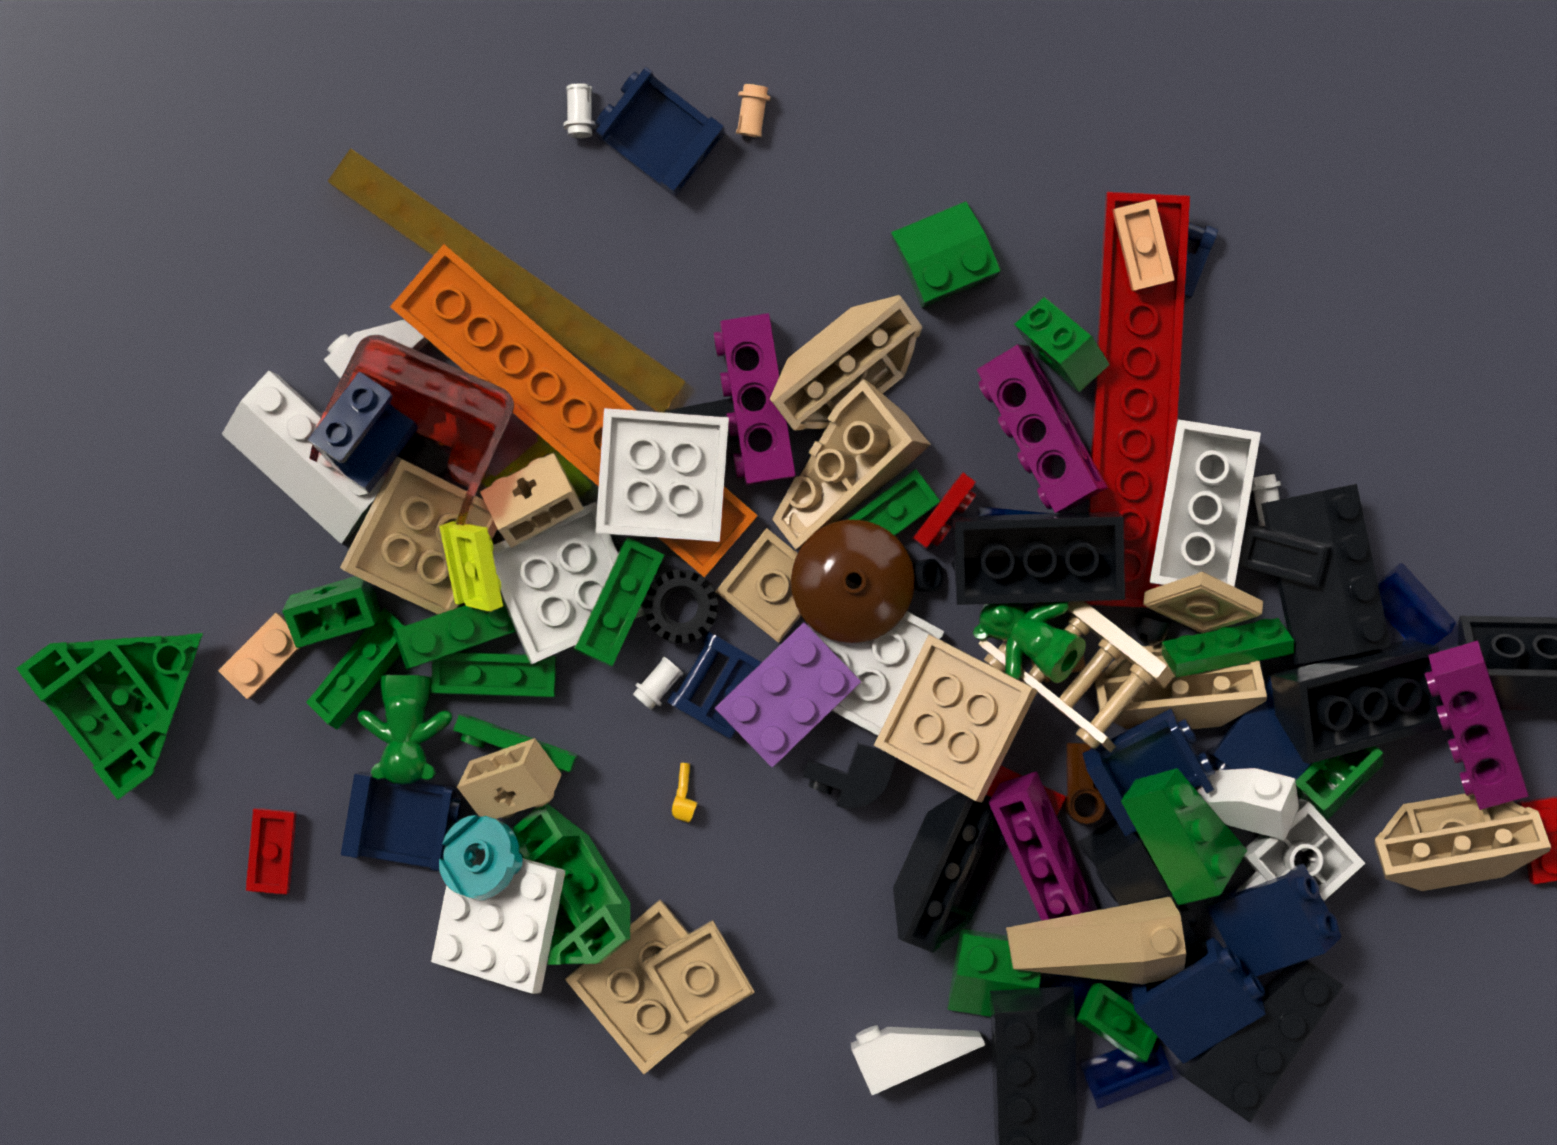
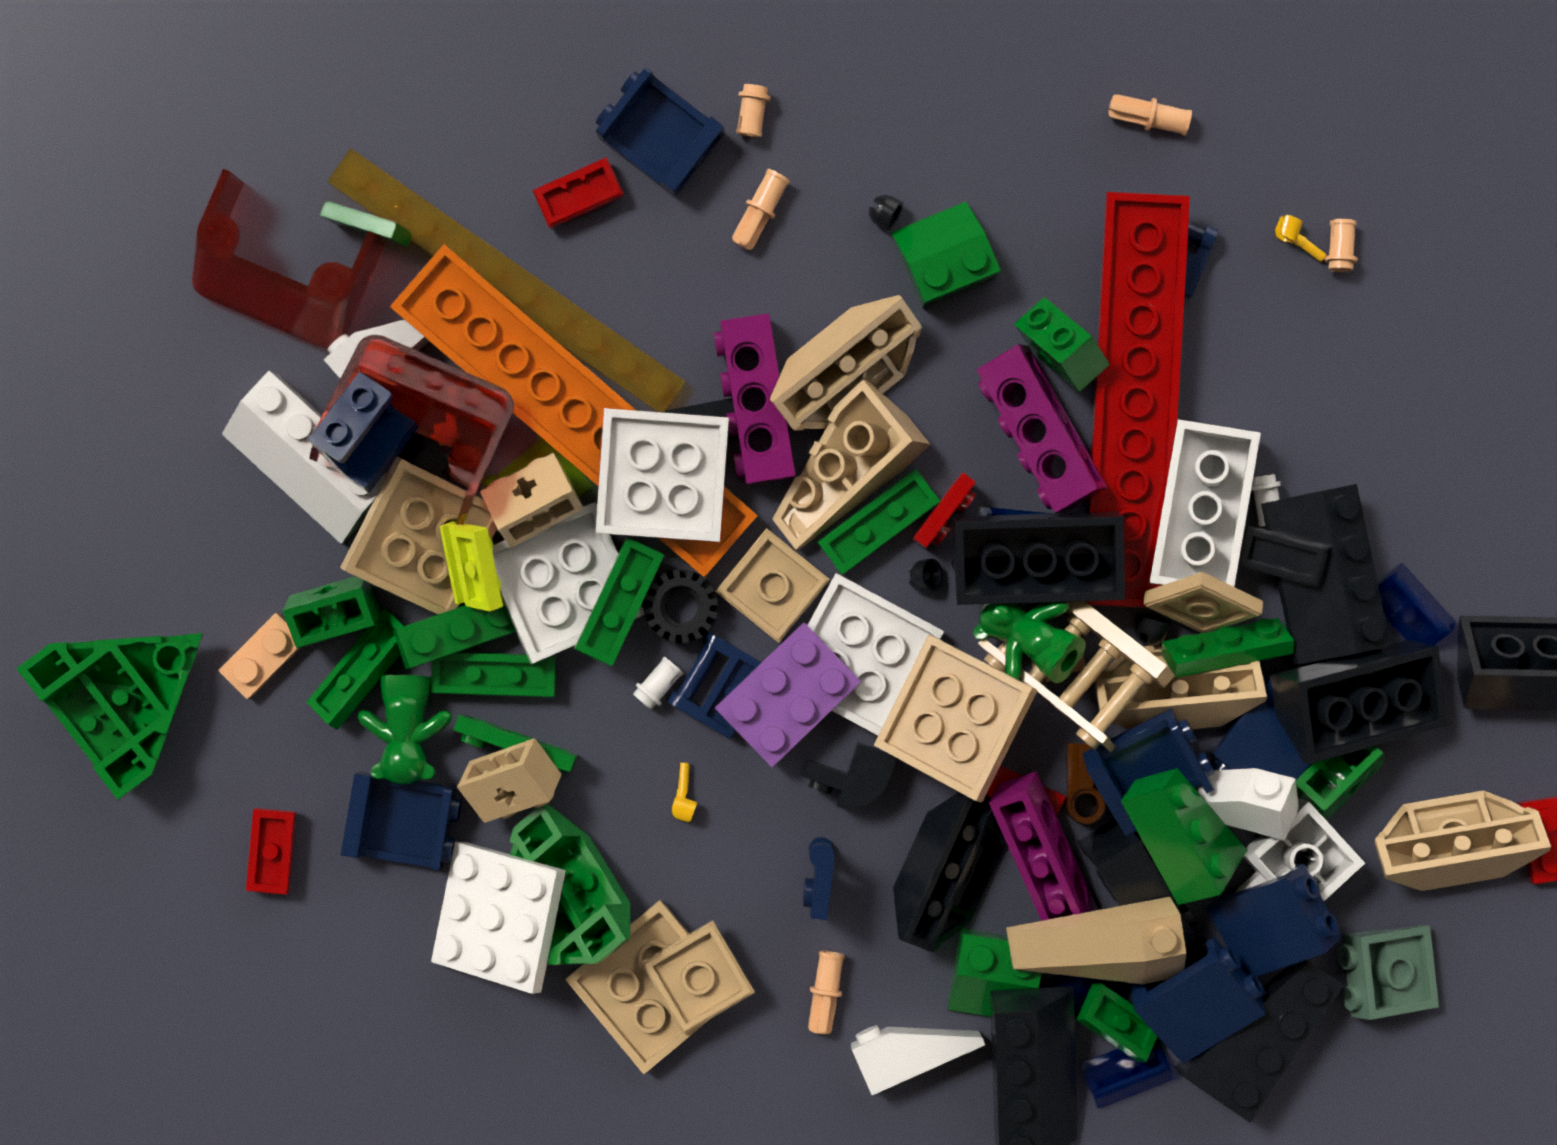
(309, 312): none -> clear red windscreen
(363, 222): none -> tile
(500, 861): teal plate -> none
(578, 193): none -> red plate
(579, 111): white pin -> none
(760, 209): none -> light nougat axle
(818, 889): none -> dark blue plate
(821, 587): reddish brown dish -> none
(825, 992): none -> light nougat axle
(887, 212): none -> black hinge
(1143, 244): light nougat plate -> none
(1149, 114): none -> light nougat axle
(1288, 231): none -> yellow hand
(1342, 240): none -> light nougat pin
(1388, 971): none -> sand green plate
(1465, 671): magenta brick -> none

